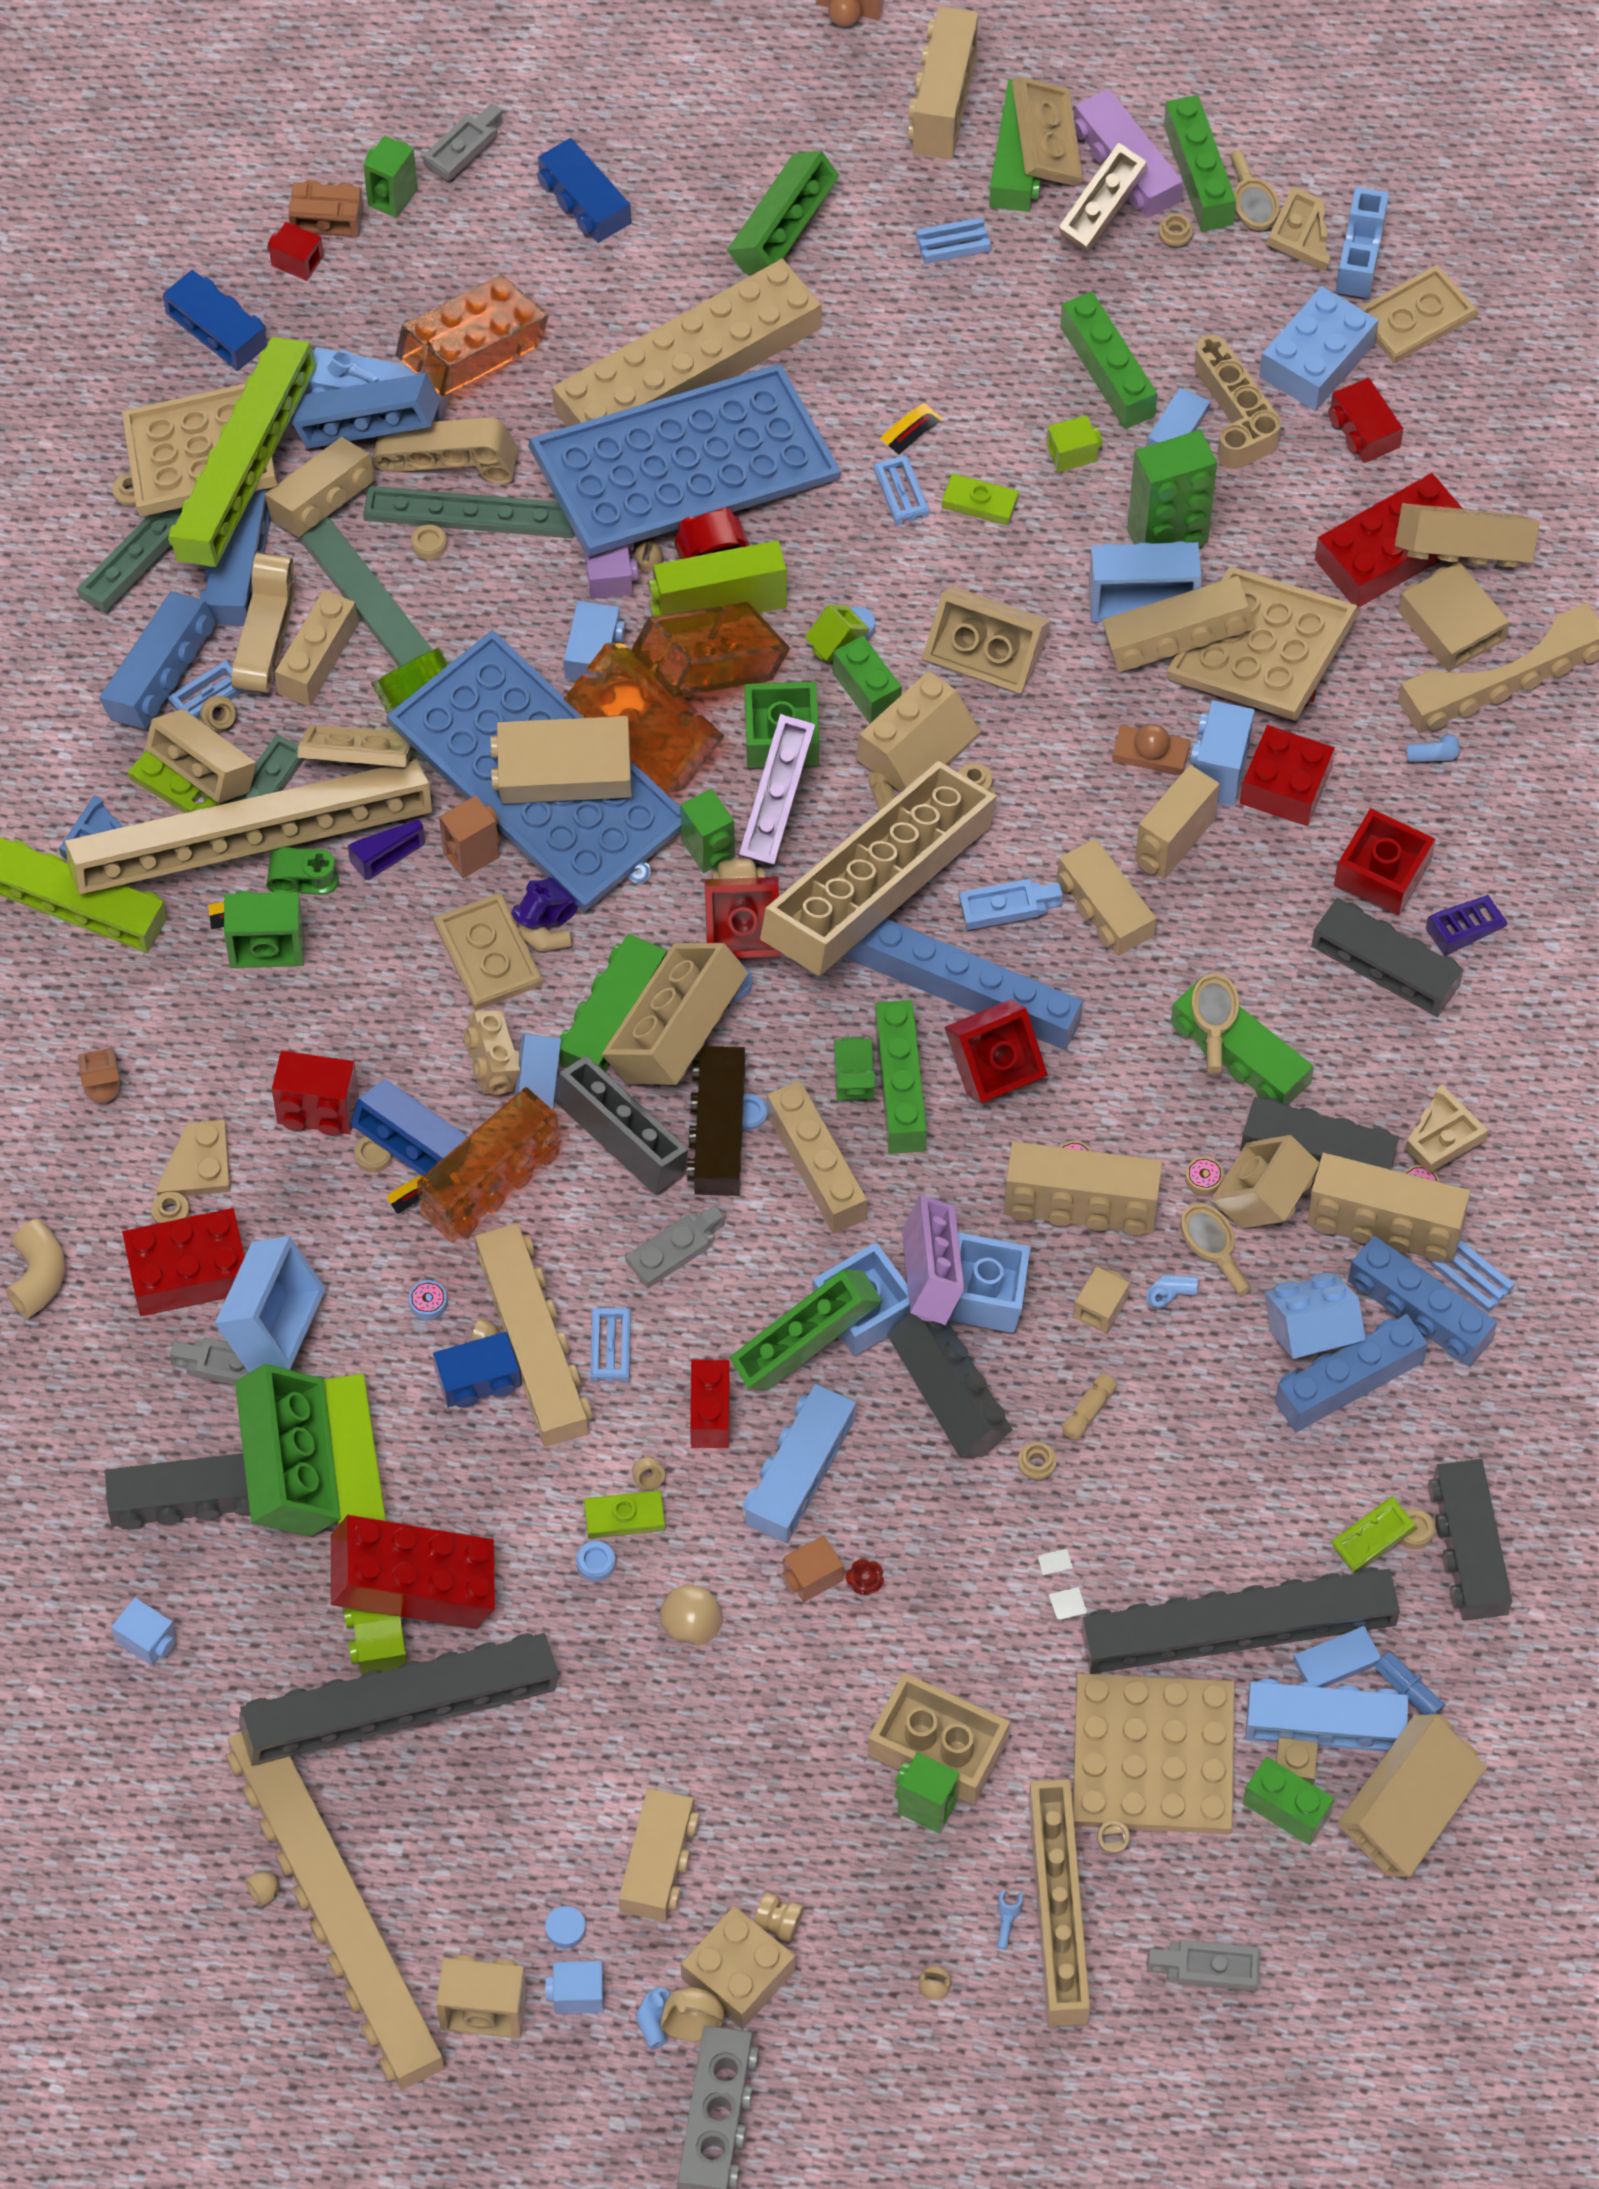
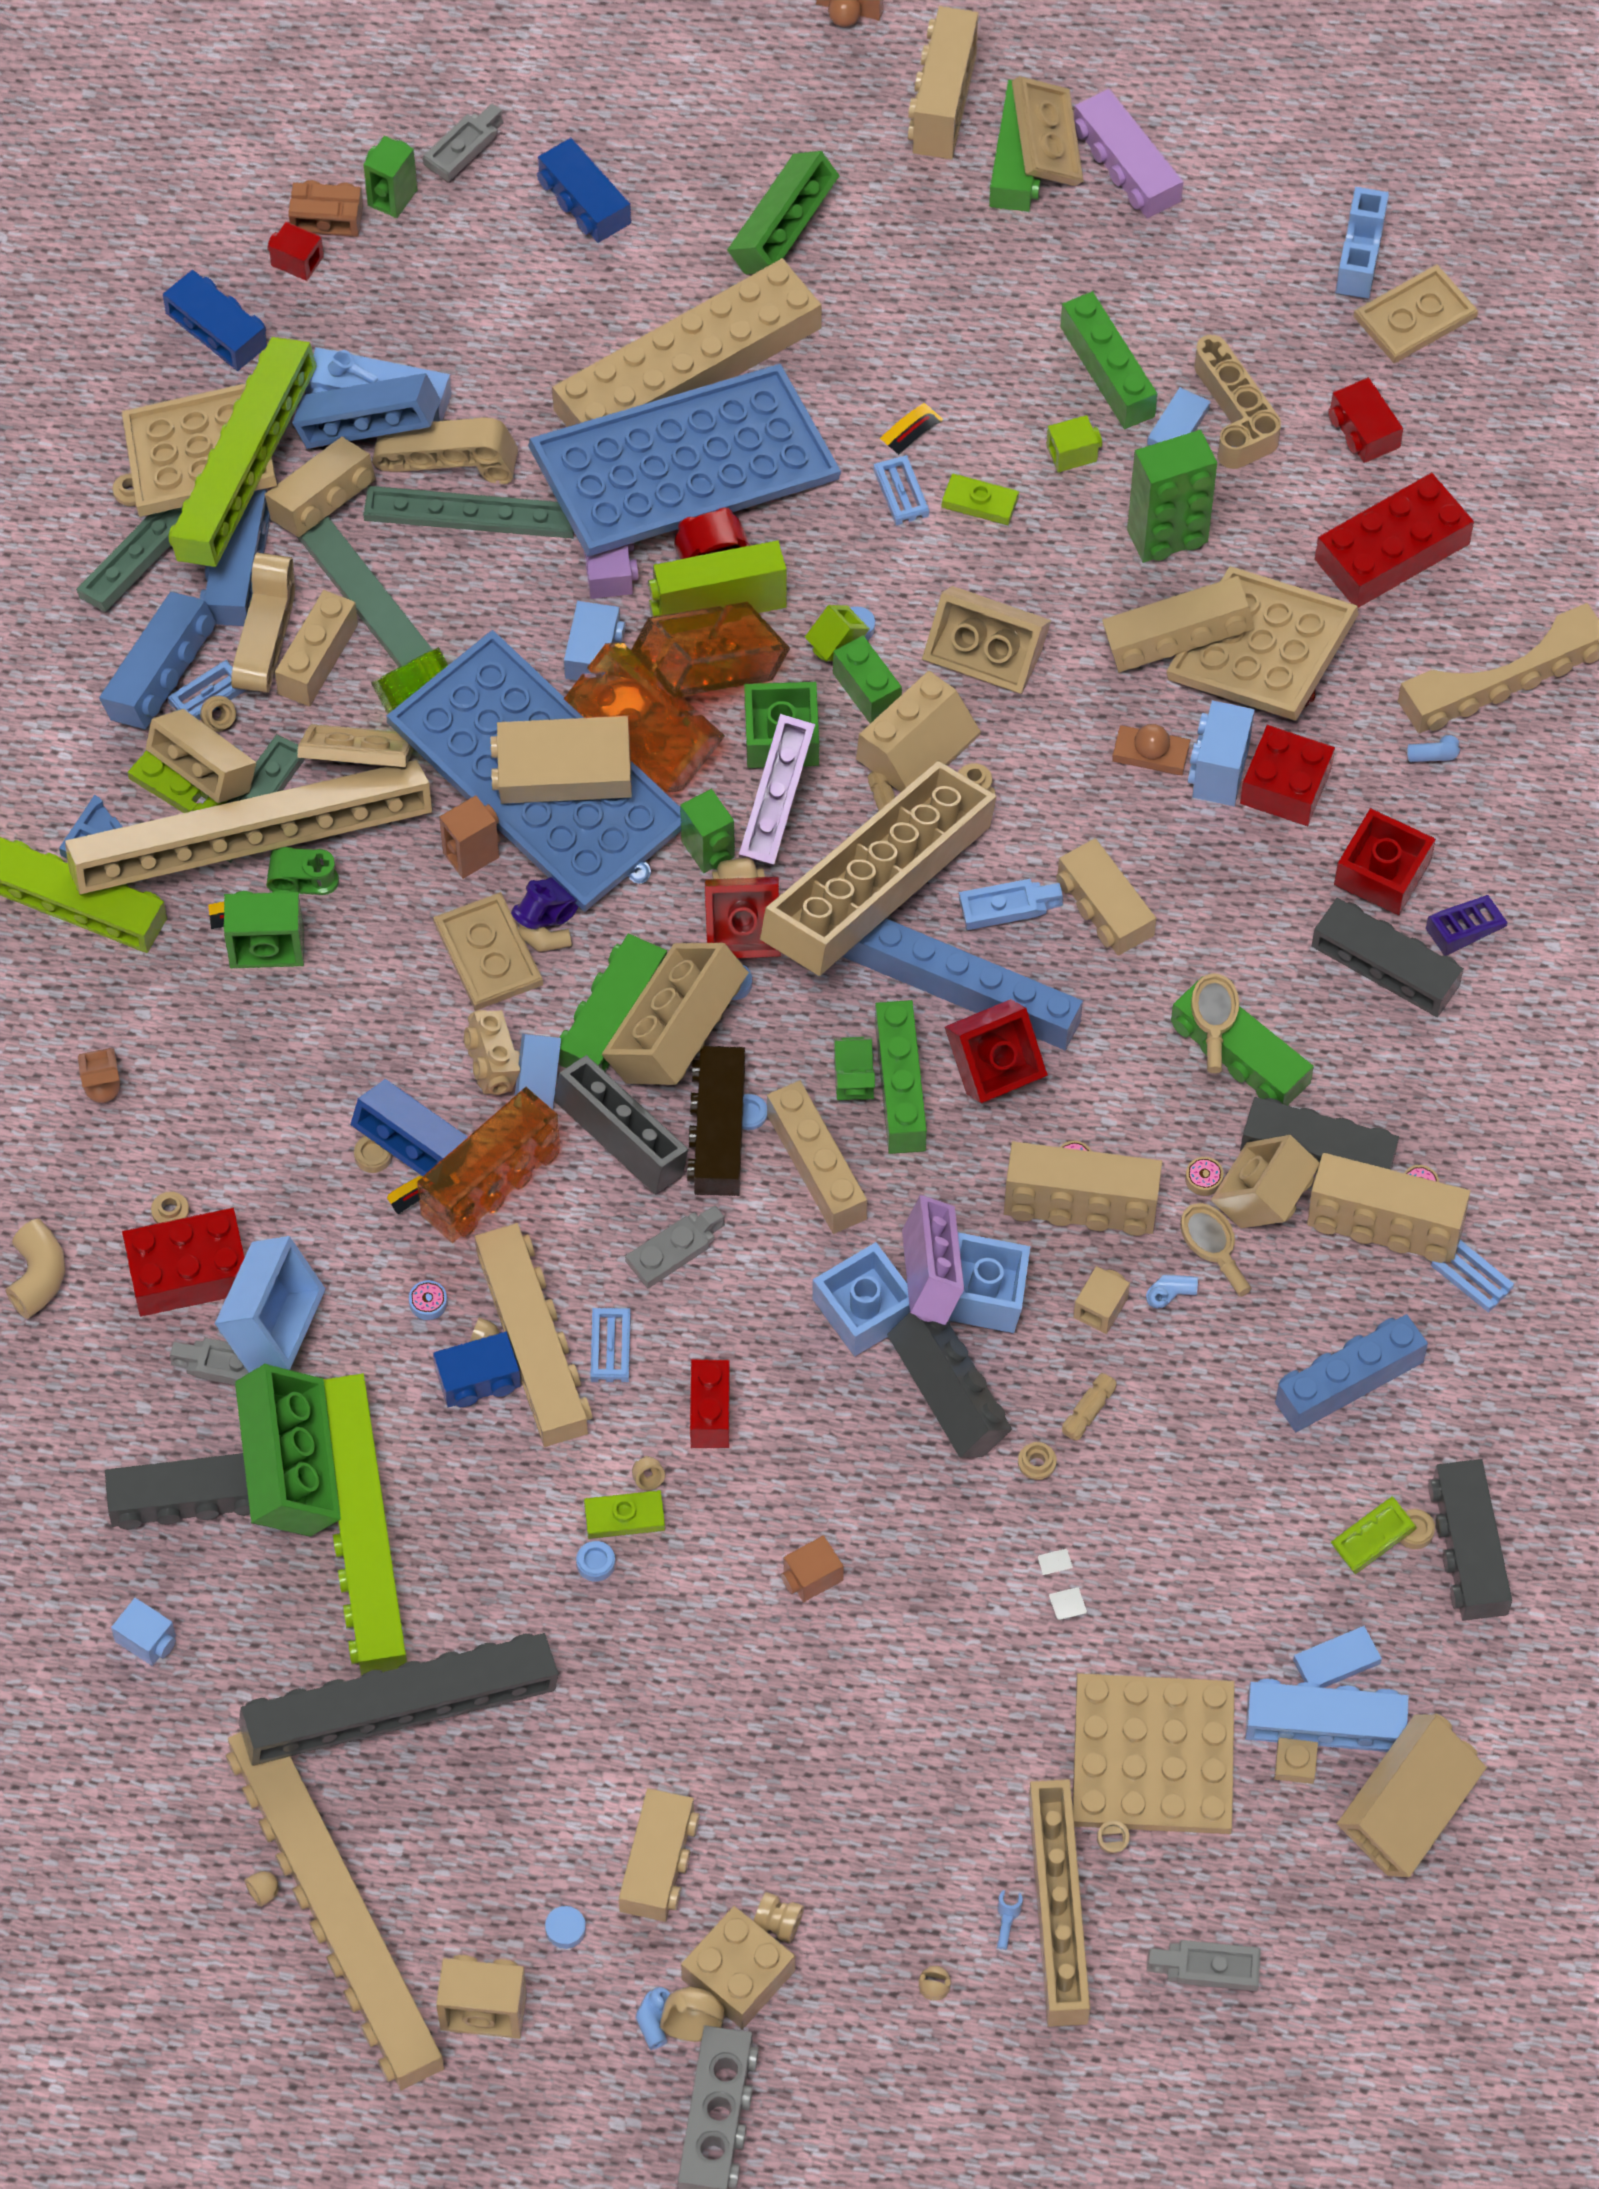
(198, 1161): tan wing -> none
(315, 1092): red brick -> none
(384, 849): dark purple slope -> none
(412, 1572): red brick -> none
(428, 542): tan tile -> none
(472, 334): clear orange piece -> none
(576, 1987): light blue brick -> none
(655, 556): tan hinge -> none
(691, 1615): tan hair -> none
(800, 1462): light blue brick -> none
(805, 1329): bright green brick -> none
(865, 1586): clear red plate -> none
(927, 1792): bright green brick -> none
(940, 1728): tan brick -> none
(952, 235): light blue tile -> none
(1103, 197): tan brick -> none
(1140, 575): light blue piece -> none
(1176, 822): tan brick -> none
(1179, 223): tan plate -> none
(1199, 163): bright green brick -> none
(1239, 1620): dark grey brick -> none
(1255, 199): tan piece -> none
(1288, 1801): bright green brick -> none
(1301, 229): tan wing -> none
(1314, 1315): light blue brick -> none
(1318, 348): light blue piece -> none
(1409, 1684): medium blue axle -> none
(1428, 1302): medium blue brick -> none
(1444, 1132): tan wing -> none
(1453, 616): tan brick -> none
(1467, 534): tan brick -> none

